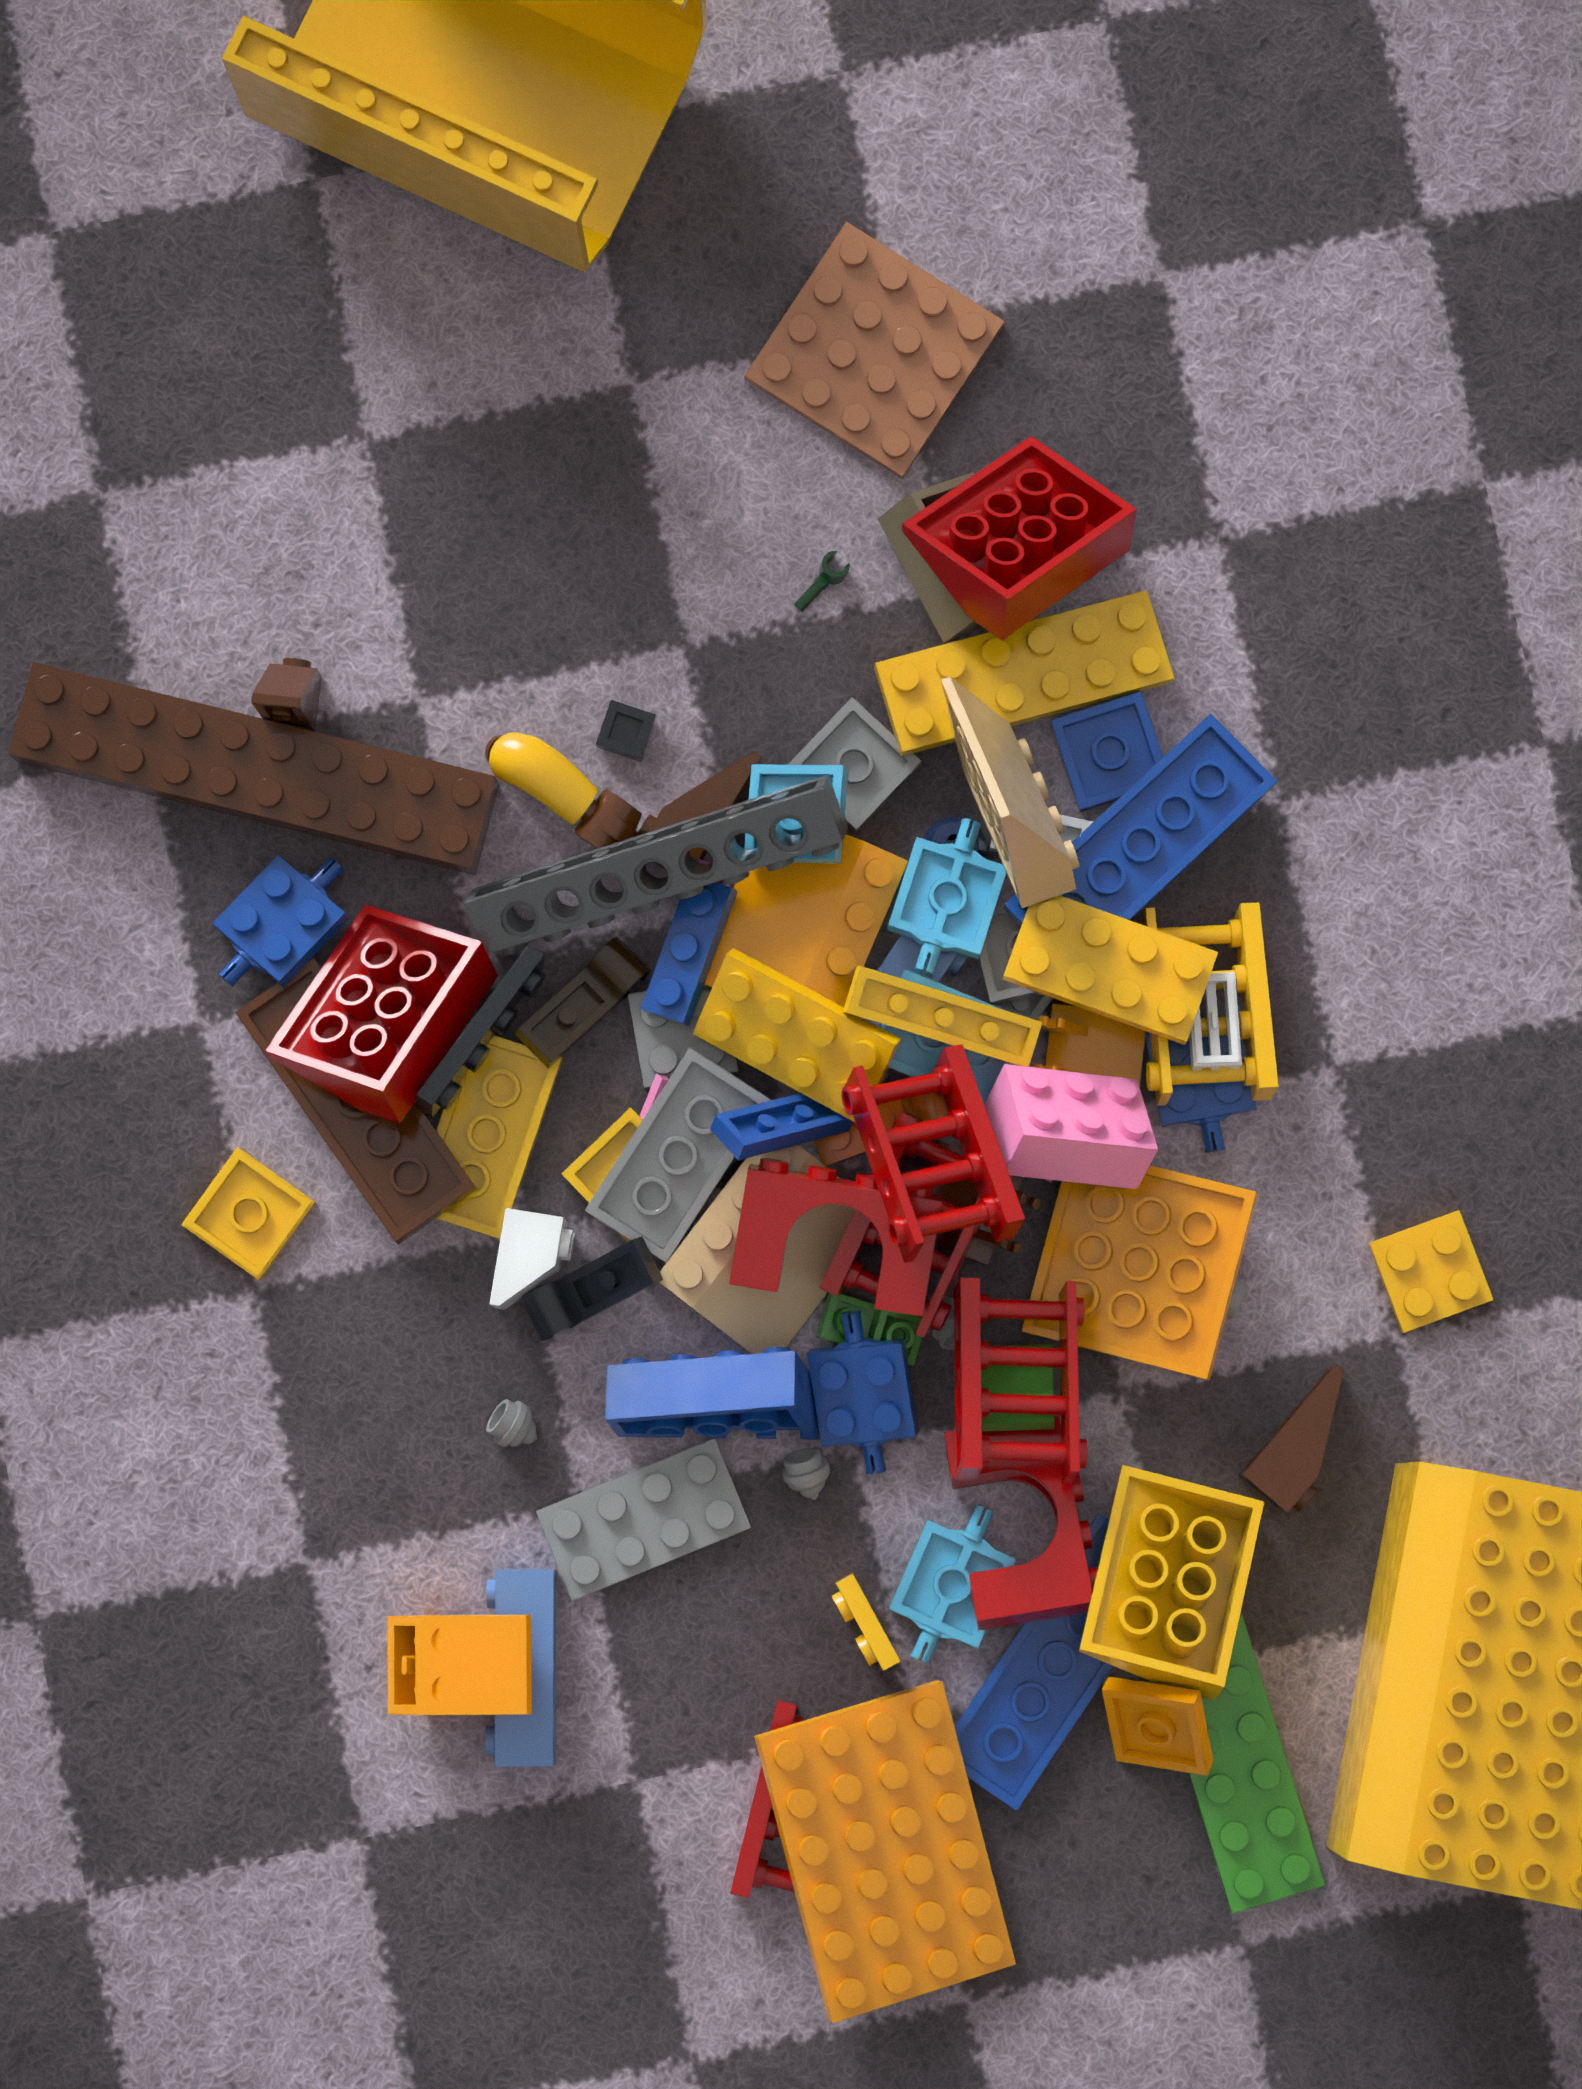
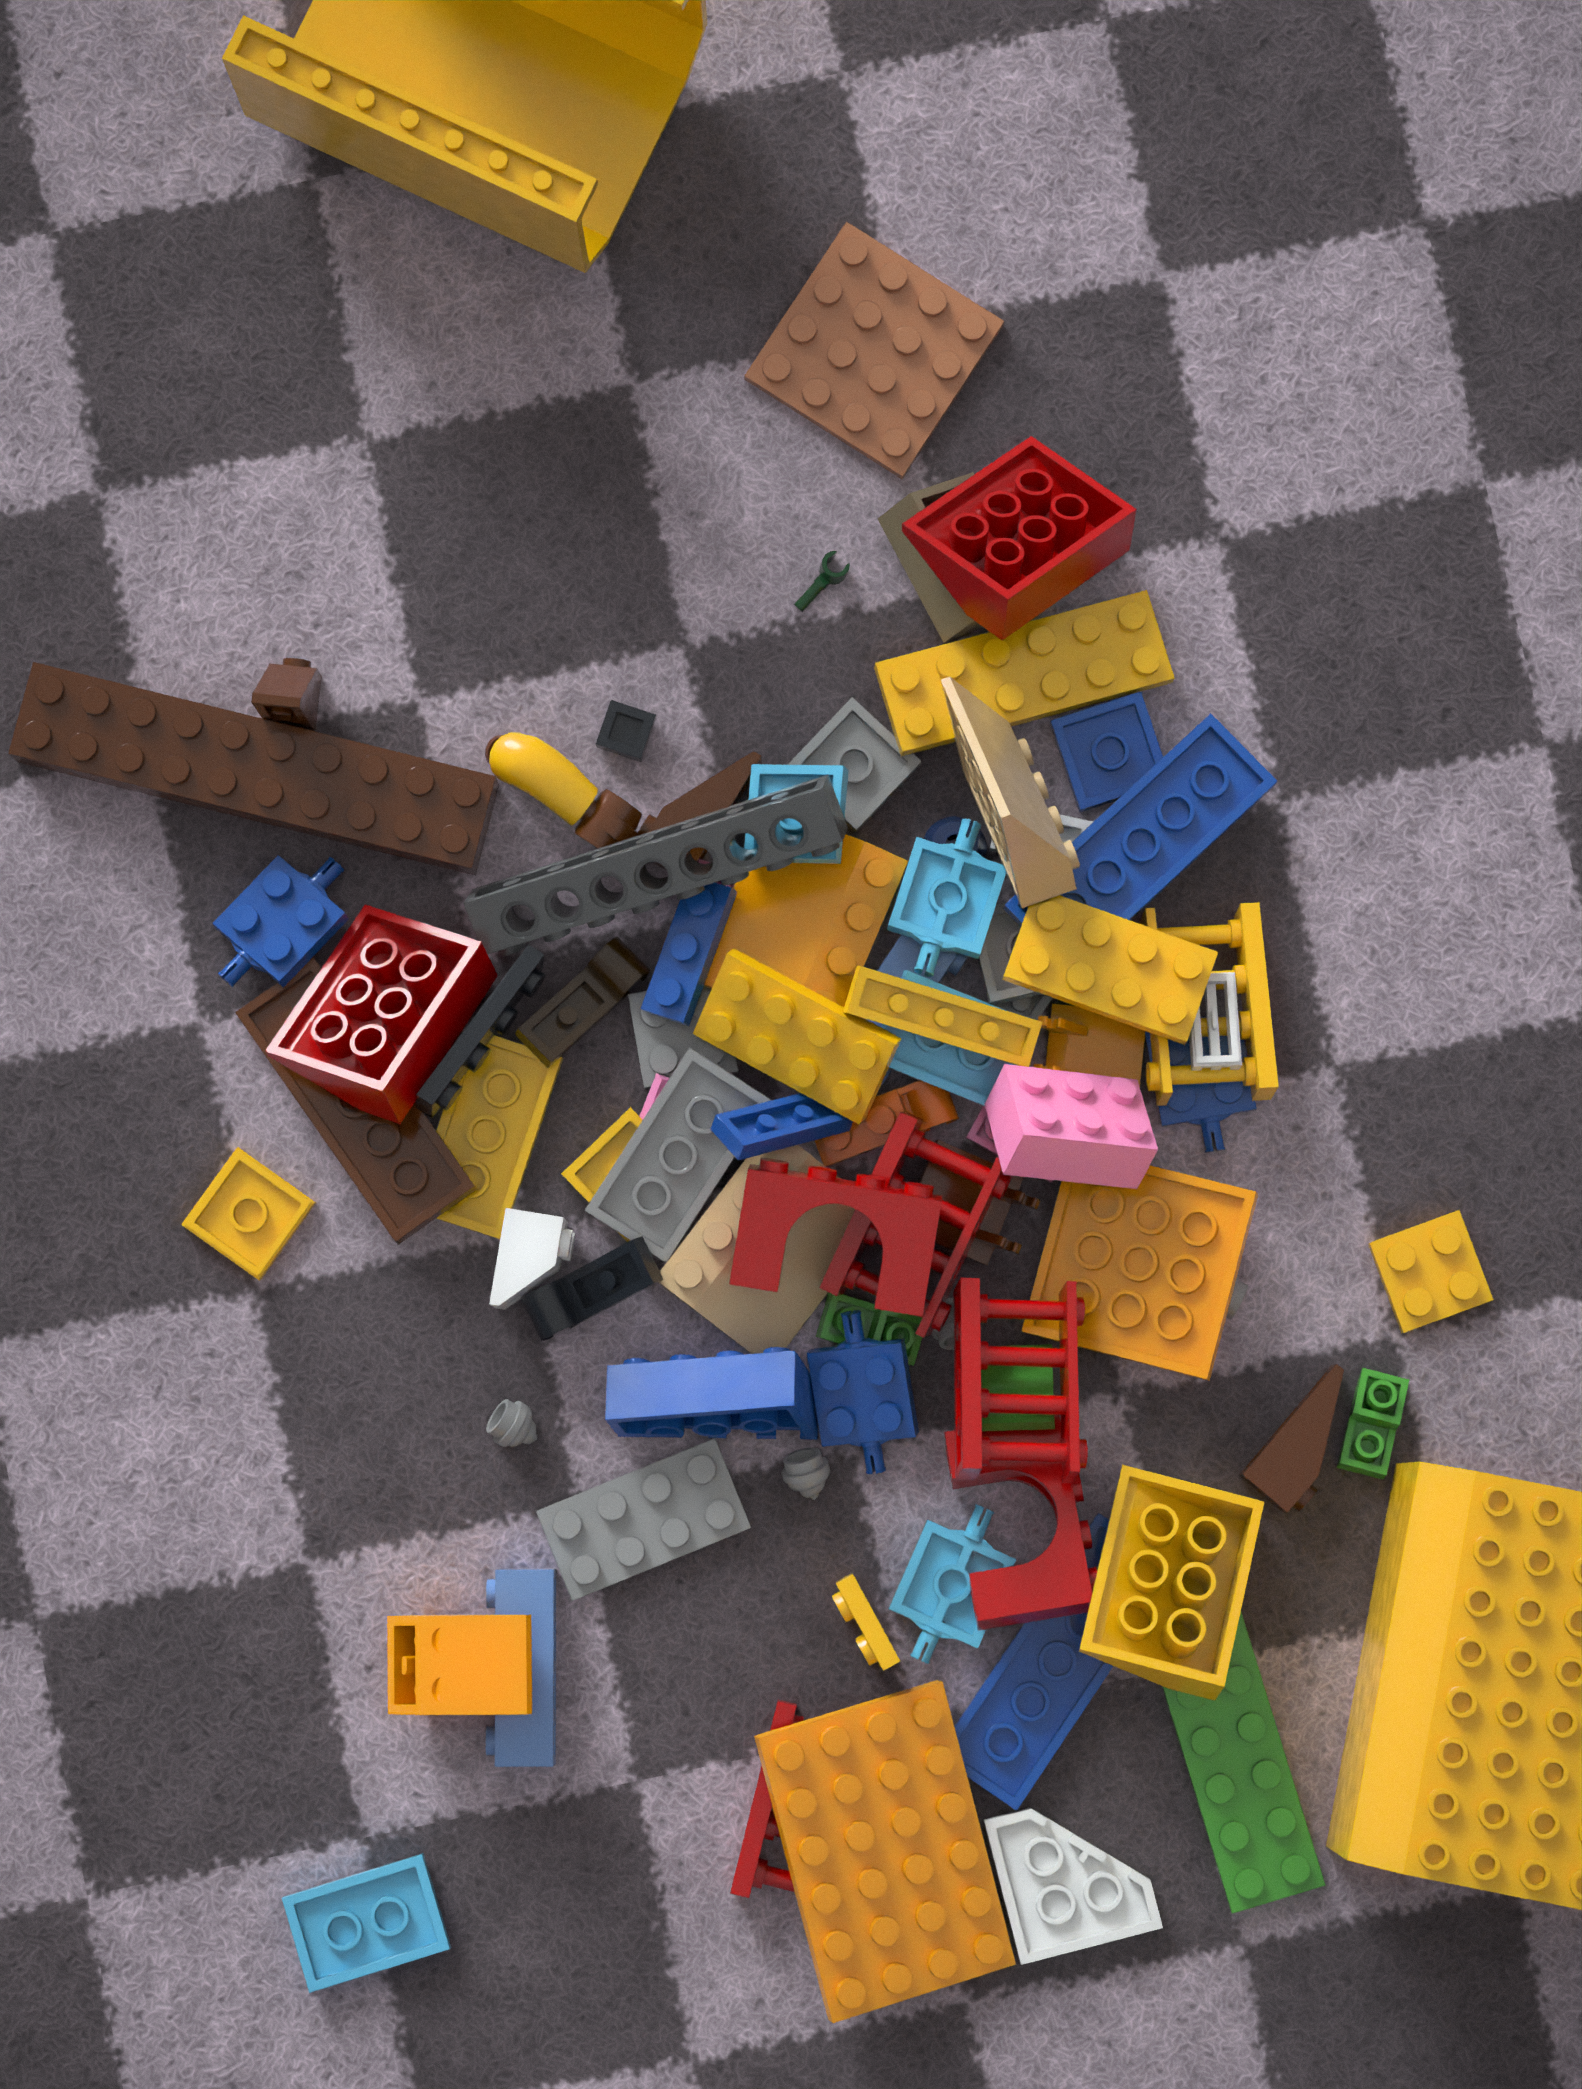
(366, 1923): none -> medium azure plate
(965, 1121): red fence -> none
(1064, 1889): none -> white plate
(1157, 1725): light orange plate -> none
(1373, 1423): none -> bright green slope

